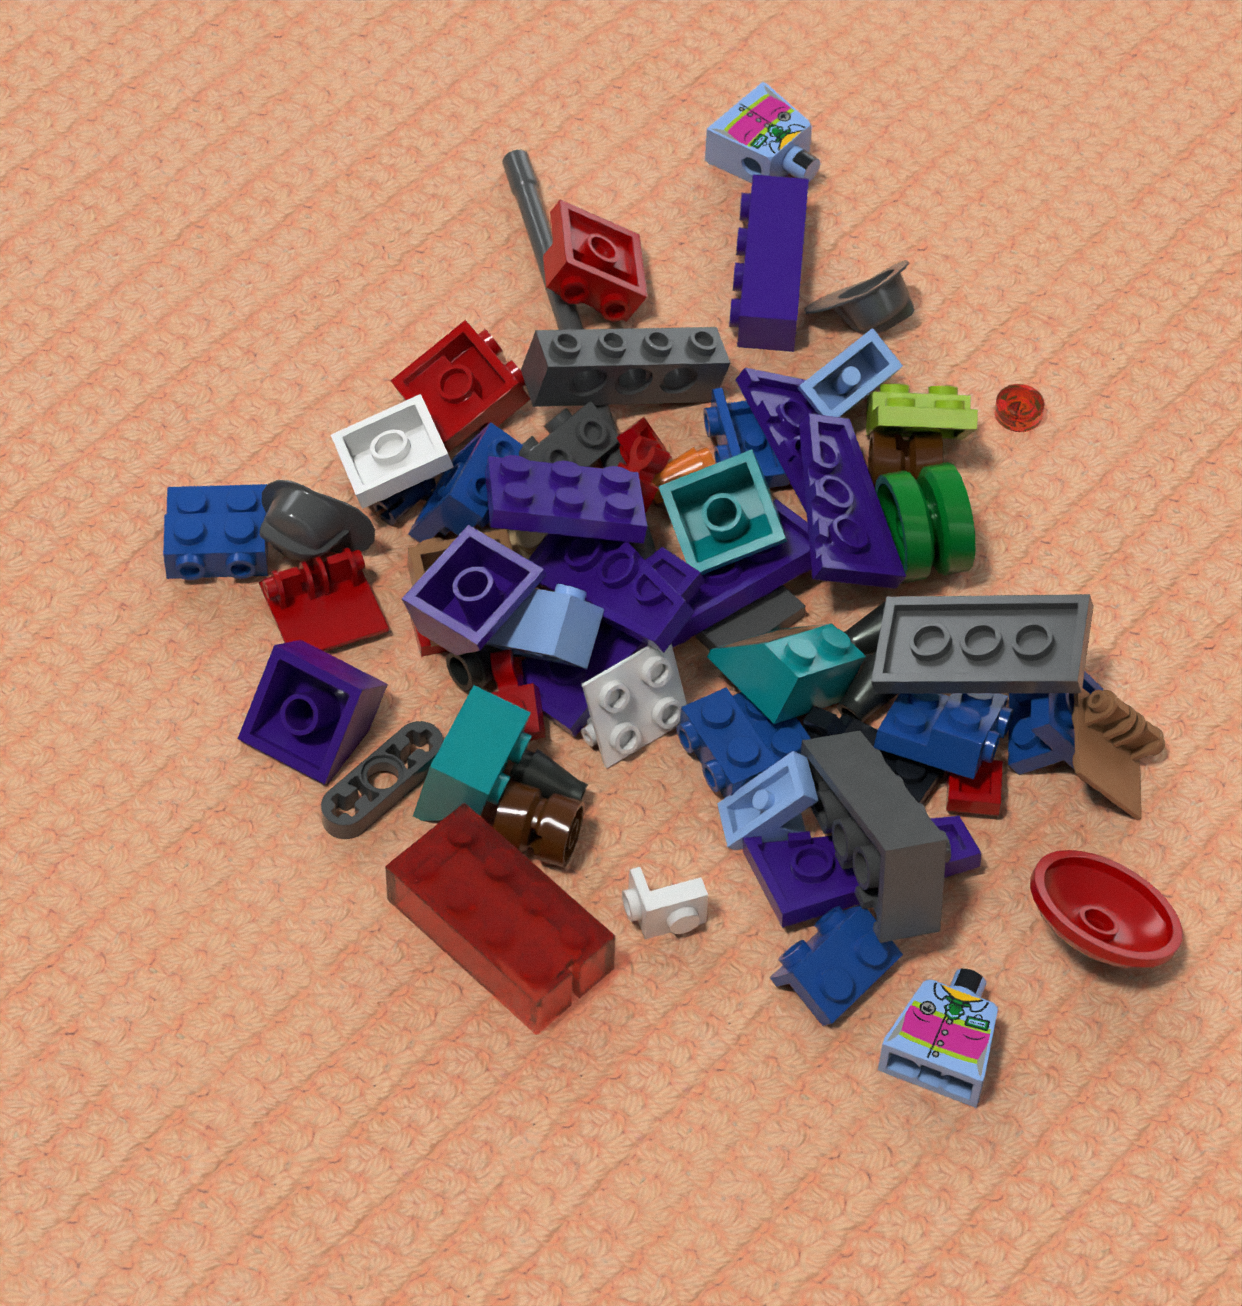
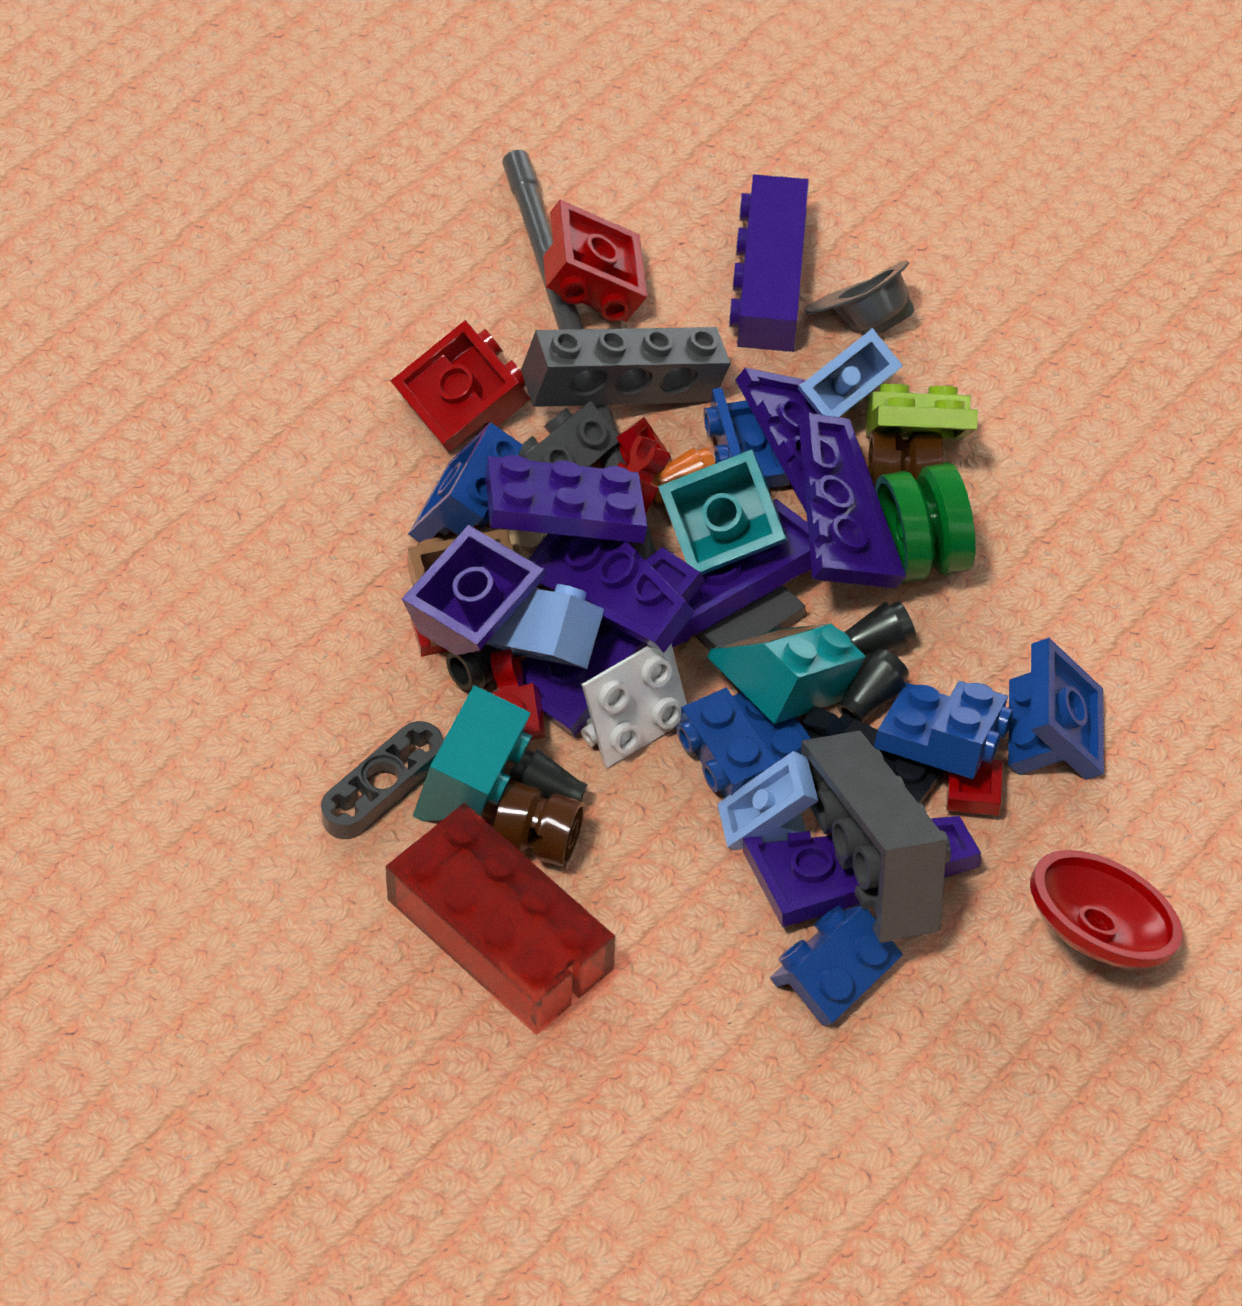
(214, 532): blue plate -> none
(310, 523): dark grey piece -> none
(311, 709): dark purple slope -> none
(324, 602): red hinge -> none
(391, 451): white plate -> none
(401, 502): dark blue pin -> none
(666, 909): white bracket -> none
(762, 138): light blue torso -> none
(943, 1038): torso -> none
(983, 644): dark grey plate -> none
(1019, 407): clear red tile -> none
(1110, 746): medium nougat hinge -> none

